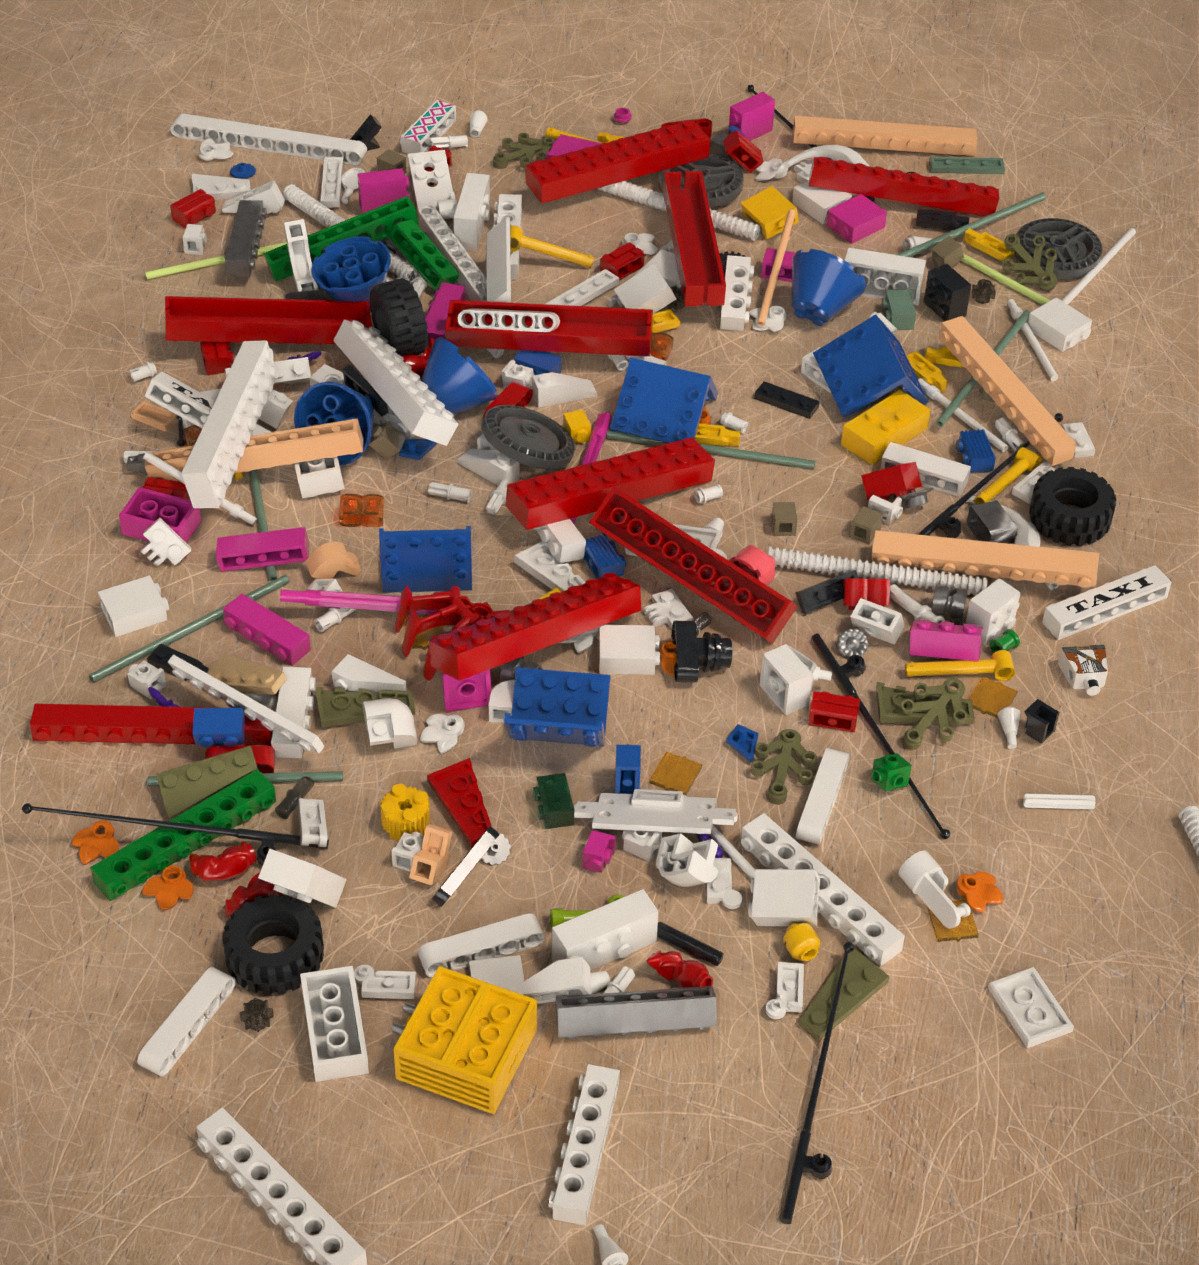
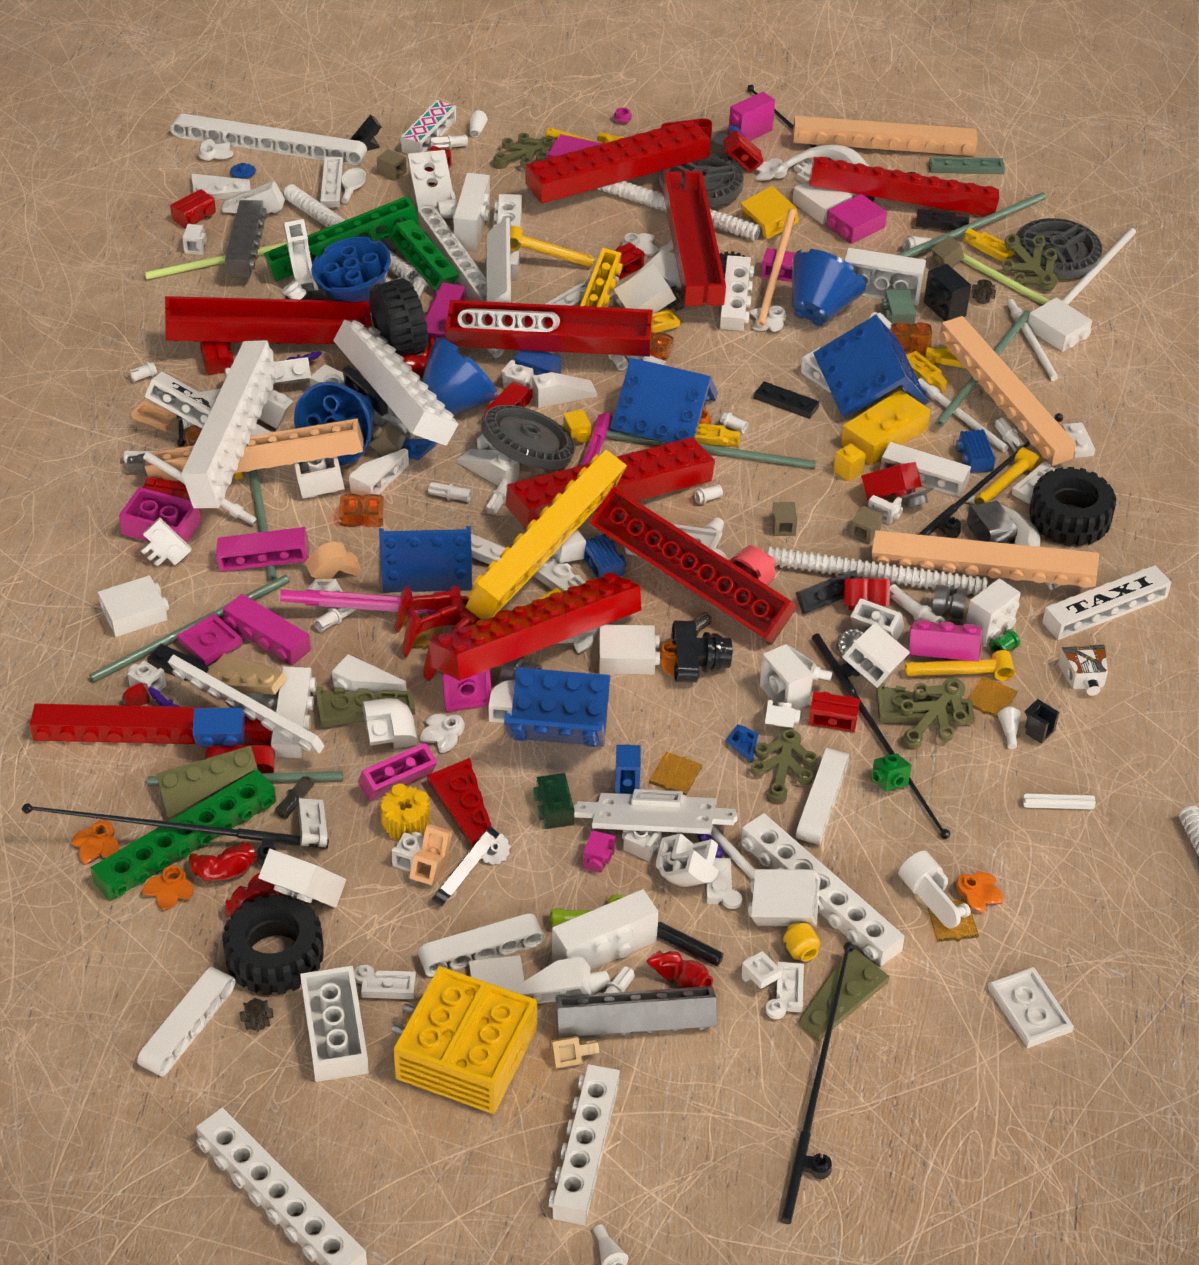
(135, 696): none -> red tile
(209, 639): none -> dark pink plate
(294, 291): none -> white wheel
(378, 473): none -> white slope
(381, 188): dark pink brick -> none
(402, 769): none -> dark pink brick
(485, 550): none -> white hinge
(544, 536): none -> yellow brick
(569, 1051): none -> tan plate
(603, 279): none -> yellow brick
(666, 609): white hinge -> none
(760, 970): none -> white bracket
(782, 715): none -> white brick
(849, 462): none -> yellow brick
(876, 655): none -> white brick
(913, 337): none -> clear orange brick

